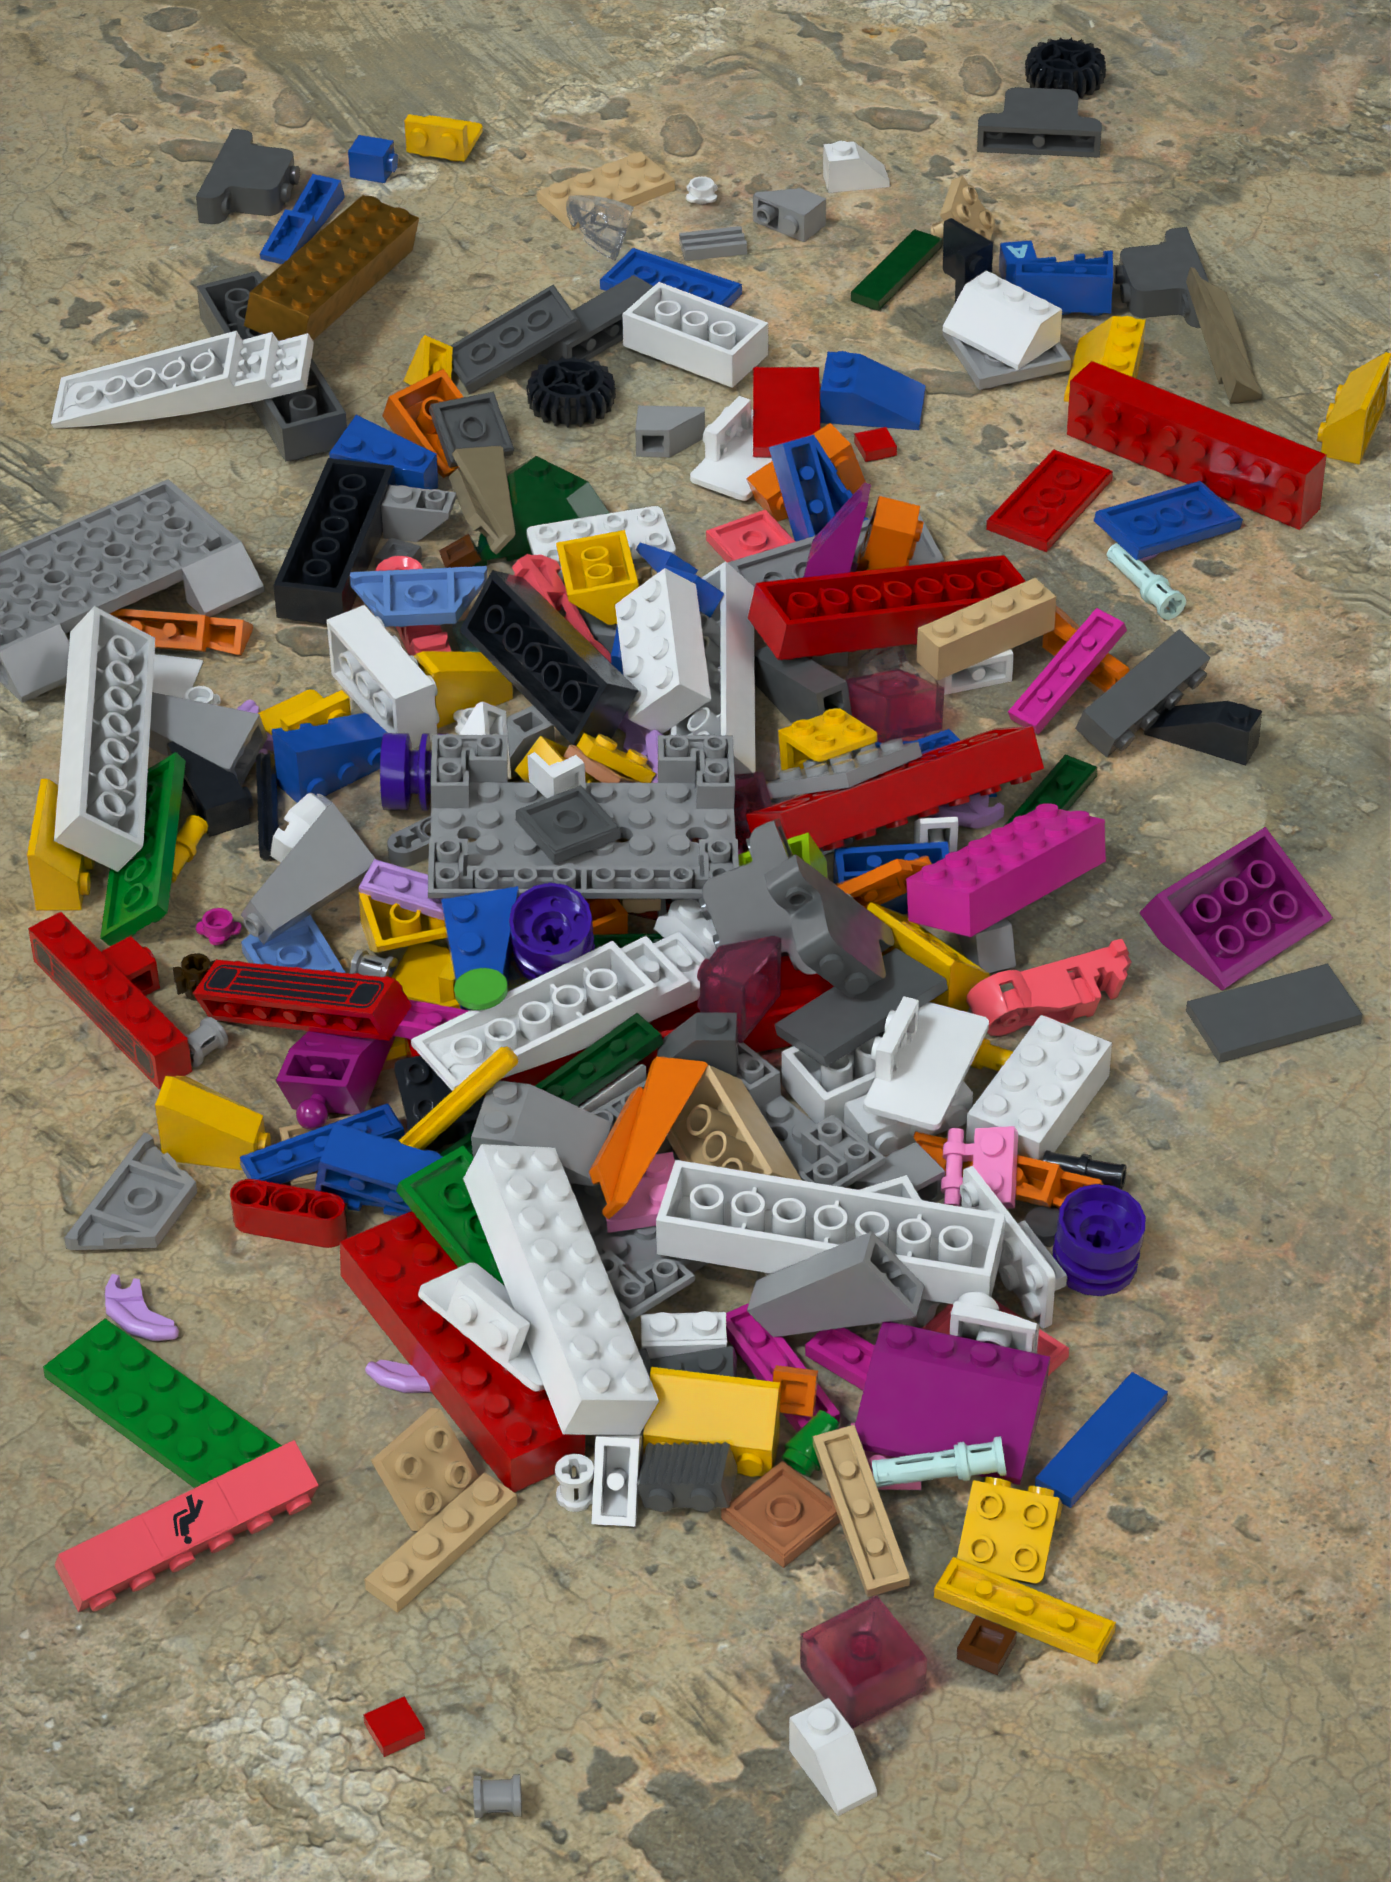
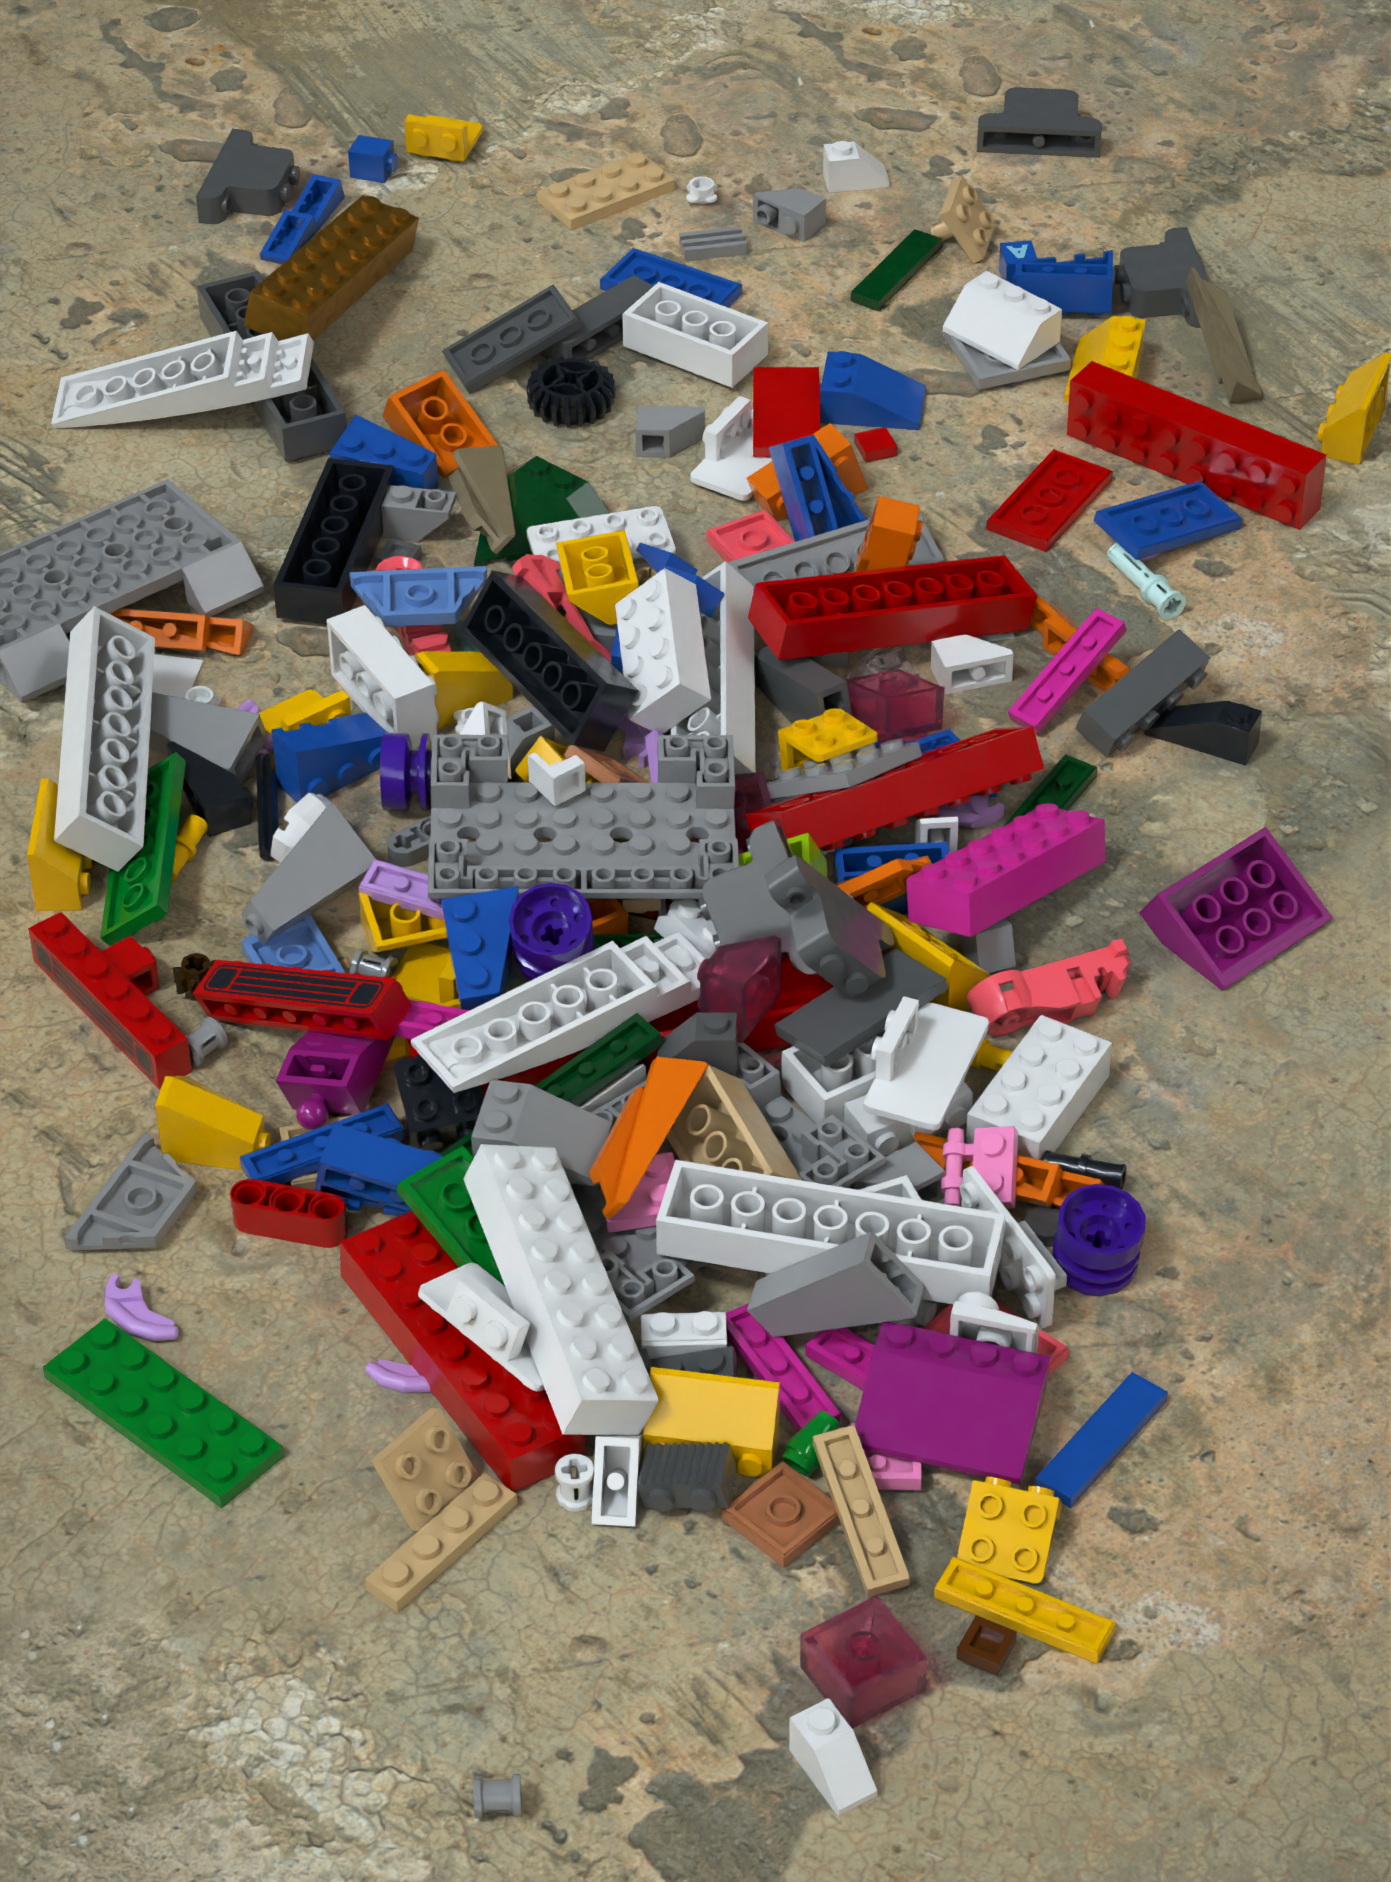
(186, 1526): coral brick -> none
(218, 926): dark pink plate -> none
(394, 1726): red tile -> none
(428, 359): yellow slope -> none
(460, 553): reddish brown plate -> none
(461, 1098): yellow axle -> none
(470, 424): dark grey tile -> none
(480, 989): bright green piece -> none
(567, 824): dark grey tile -> none
(601, 221): clear brick -> none
(605, 752): yellow plate -> none
(797, 1389): orange tile -> none
(836, 543): magenta slope -> none
(961, 1462): light aqua pin -> none
(964, 254): black bracket -> none
(986, 629): tan brick -> none
(1066, 66): black gear -> none
(1273, 1012): dark grey tile -> none

